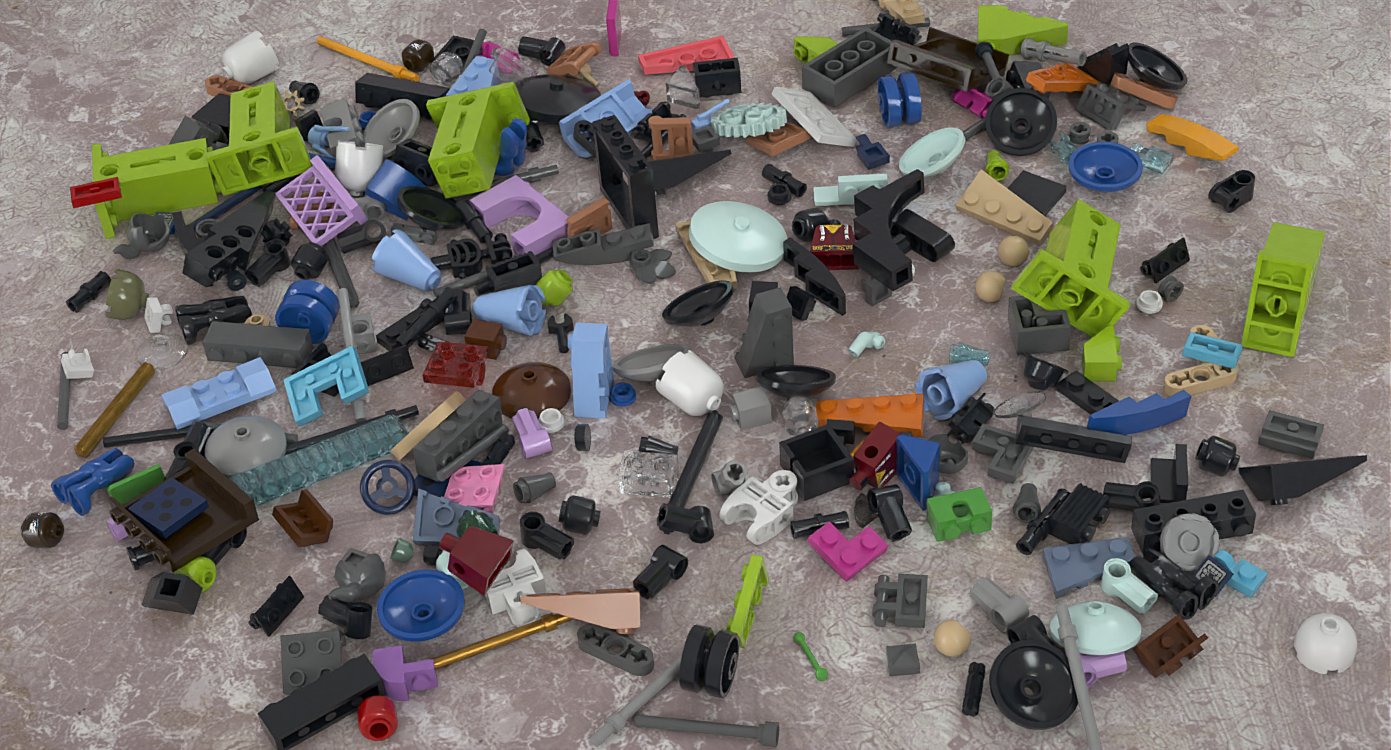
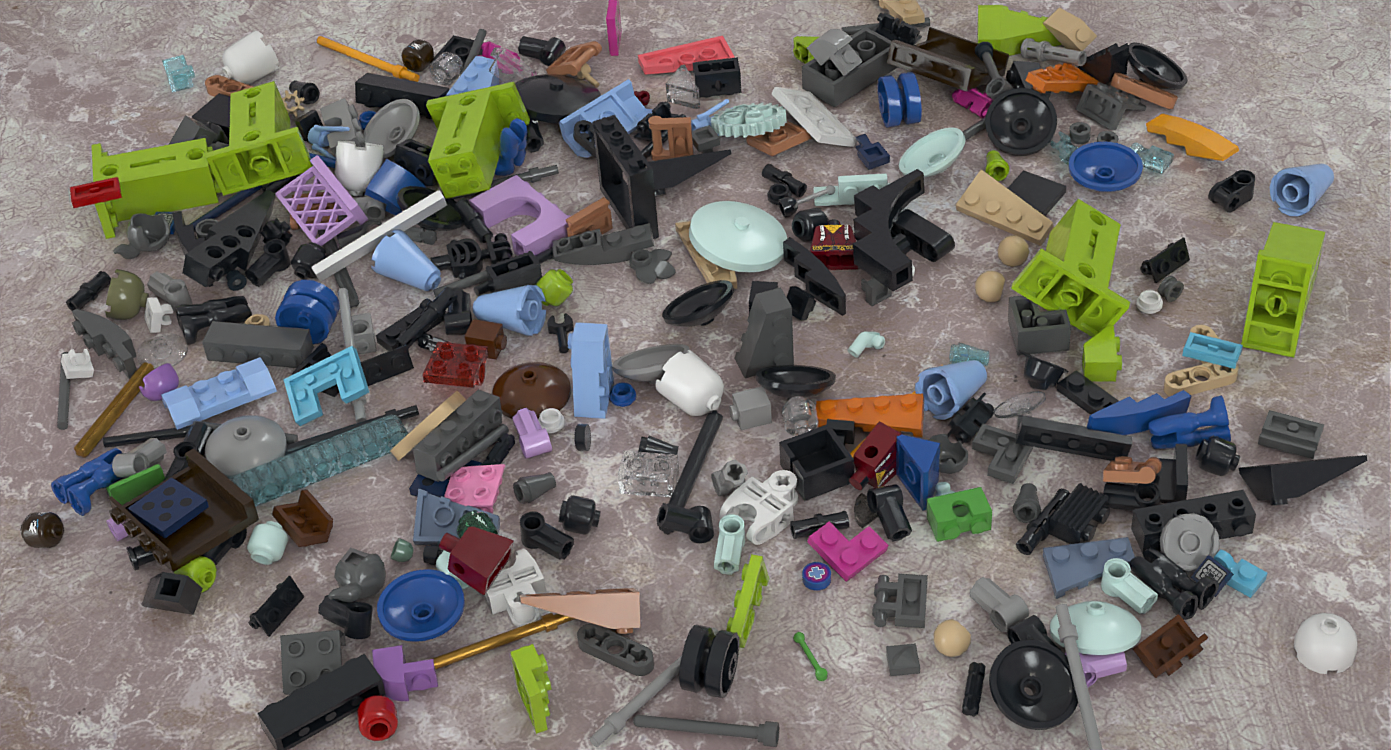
(106, 339): none -> dark grey slope
(139, 458): none -> light grey piece
(159, 382): none -> medium lavender hair
(169, 289): none -> light grey piece
(178, 73): none -> clear light blue brick
(267, 543): none -> light aqua head
(370, 500): dark blue piece -> none
(371, 239): none -> white tile
(532, 684): none -> lime plate
(663, 567): black piece -> none
(729, 544): none -> light aqua piece
(789, 205): none -> hinge
(816, 576): none -> tile
(835, 46): none -> light grey brick
(1069, 30): none -> tan slope
(1129, 471): none -> nougat plate
(1183, 427): none -> blue piece
(1300, 187): none -> light blue cone

